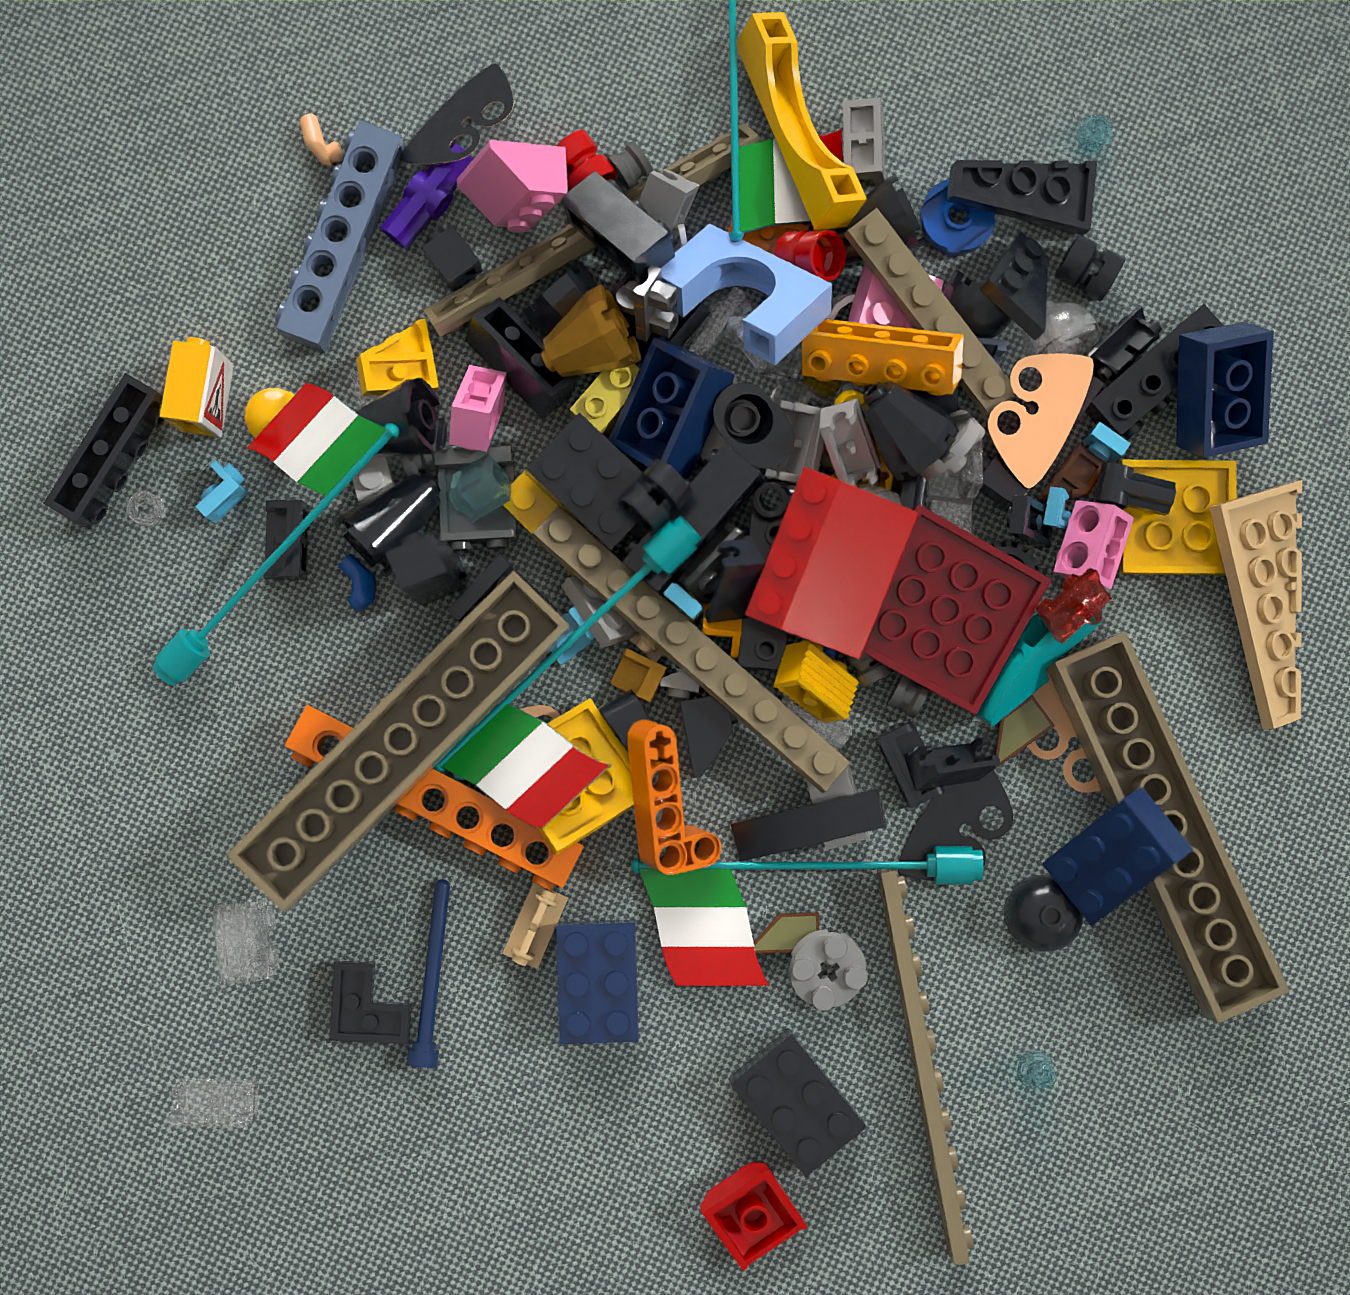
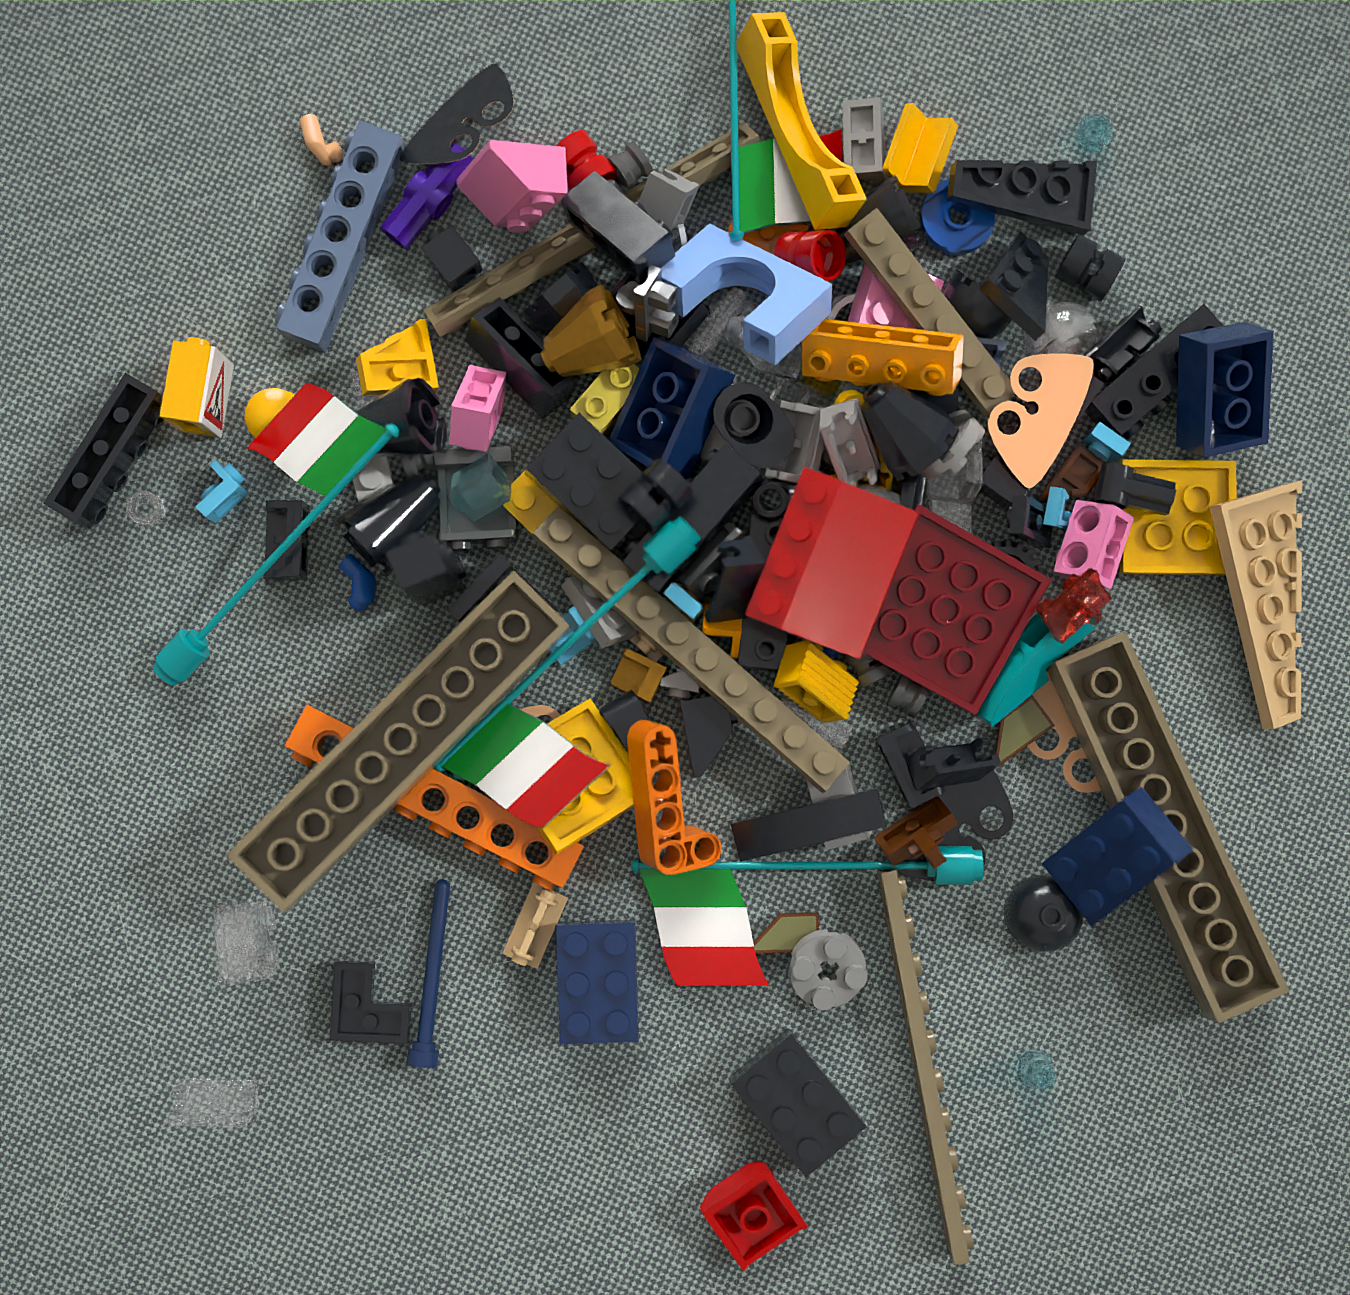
(918, 834): none -> reddish brown hinge
(919, 150): none -> yellow panel

